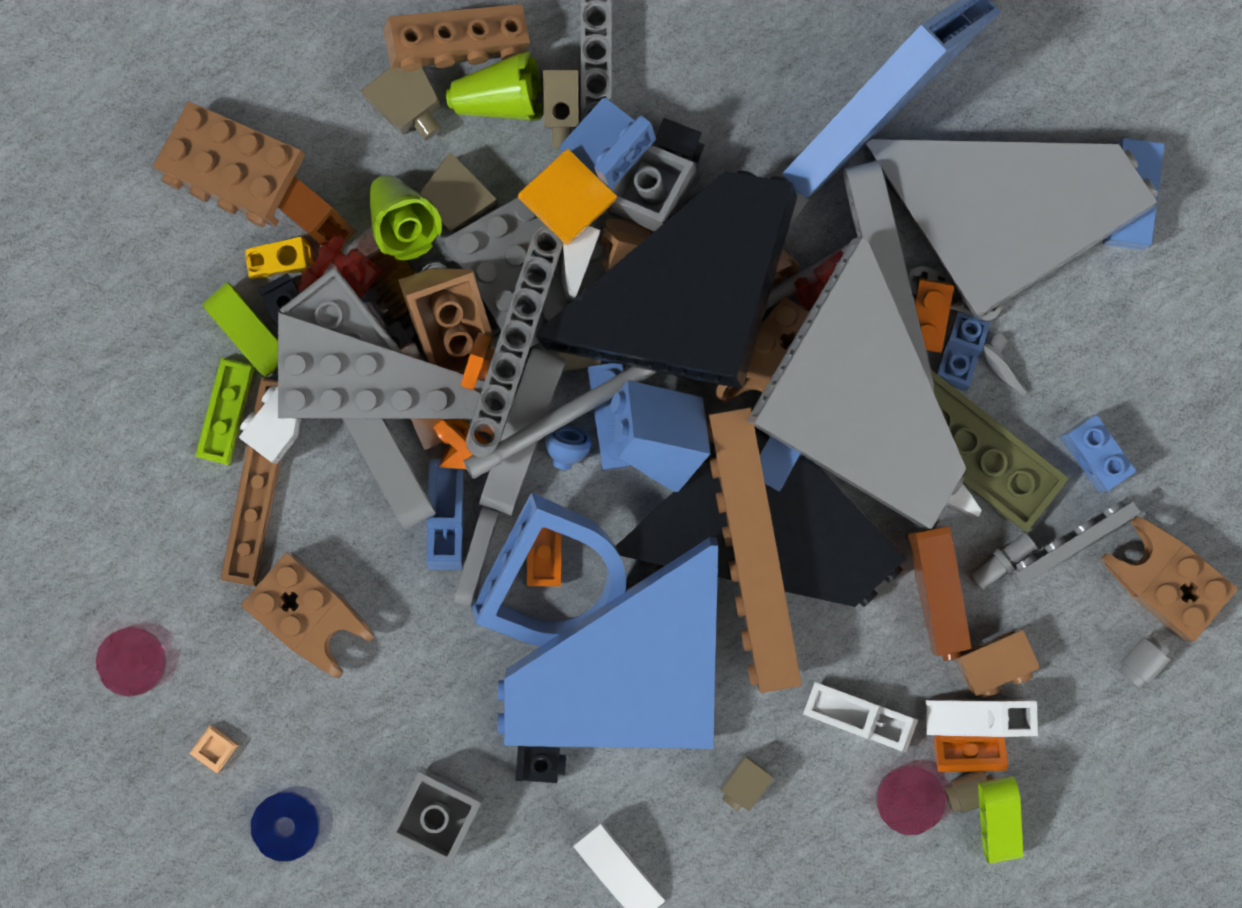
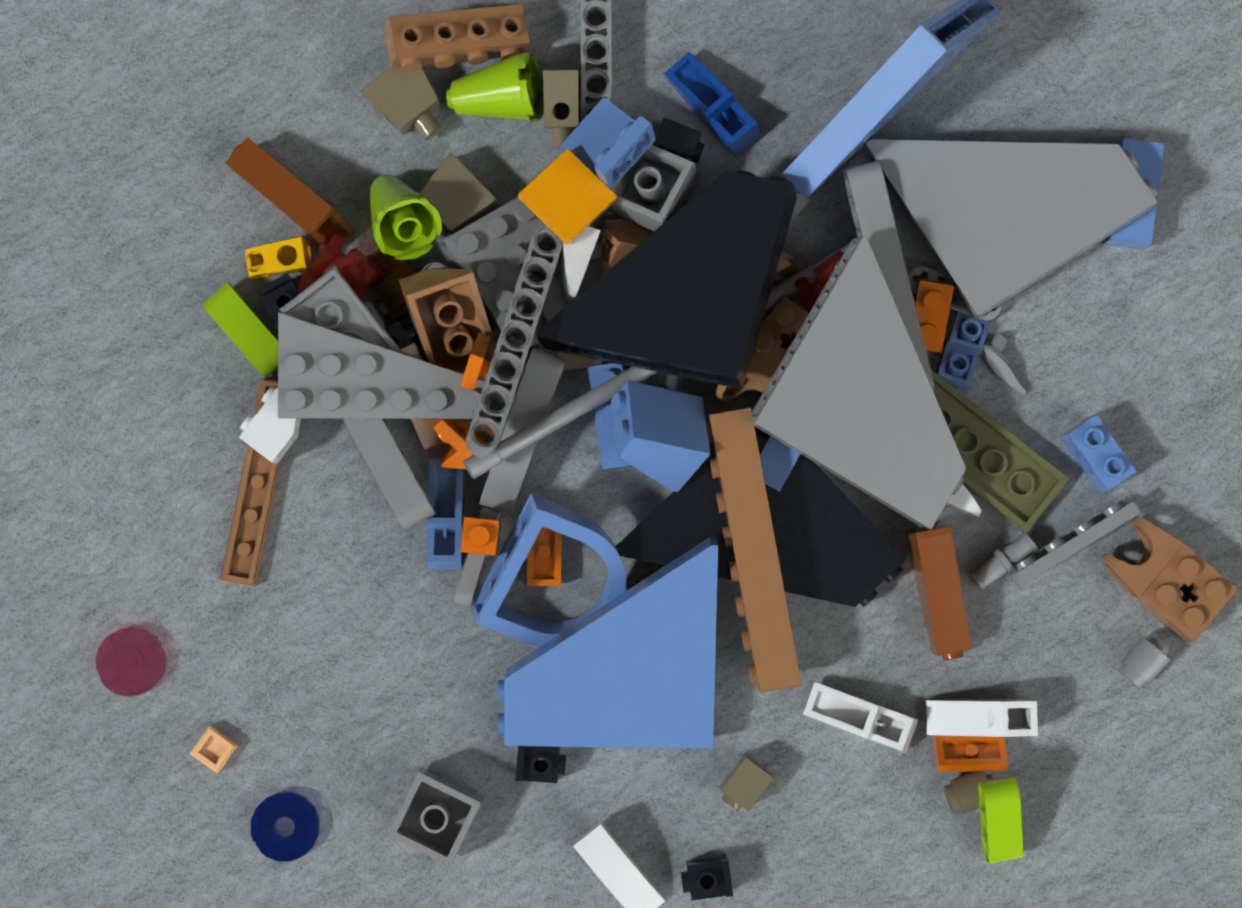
(225, 411): lime tile -> none
(228, 164): medium nougat bracket -> none
(314, 622): medium nougat brick -> none
(481, 536): none -> orange brick
(567, 446): medium blue brick -> none
(713, 103): none -> blue slope
(717, 868): none -> black brick
(910, 800): clear pink tile -> none
(998, 662): medium nougat brick -> none

